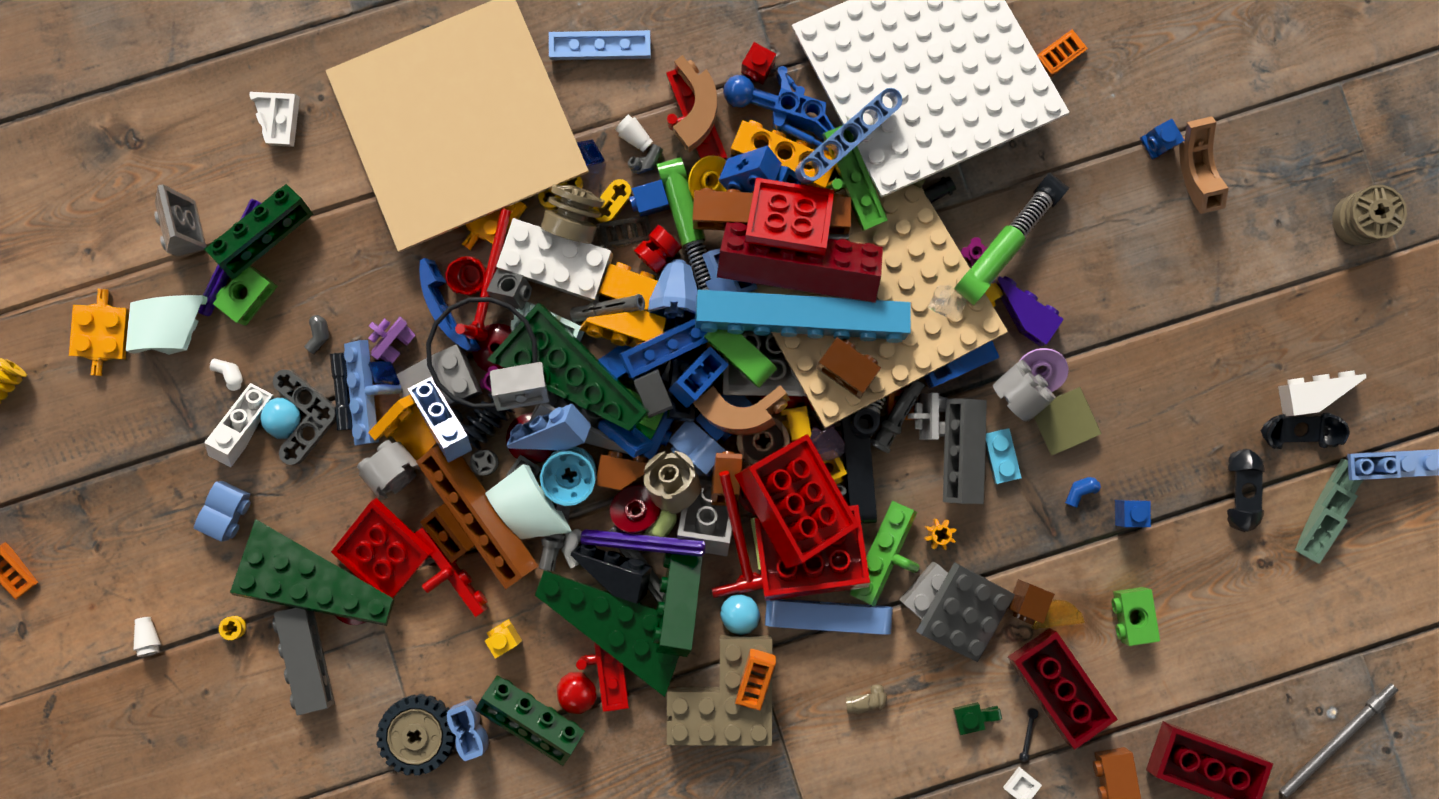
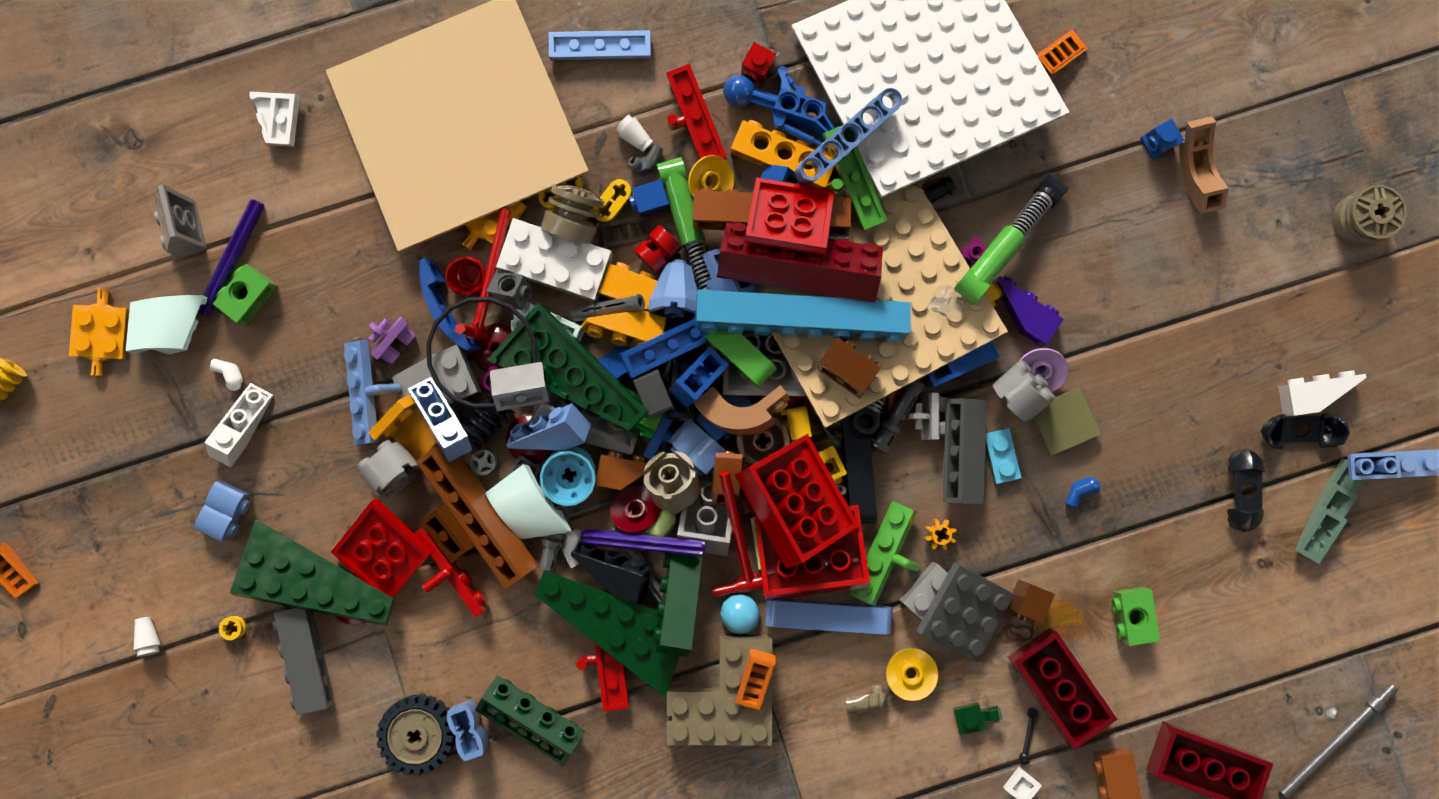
(259, 231): dark green brick -> none
(280, 418): medium azure hair -> none
(312, 419): dark grey beam -> none
(319, 332): dark grey arm -> none
(342, 408): black piece -> none
(384, 373): clear blue slope -> none
(502, 638): yellow brick -> none
(576, 693): red hair -> none
(590, 152): clear blue slope -> none
(632, 441): blue plate -> none
(700, 121): medium nougat arch -> none
(742, 170): blue brick -> none
(827, 442): piece -> none
(921, 683): none -> yellow dish
(1132, 513): blue brick -> none

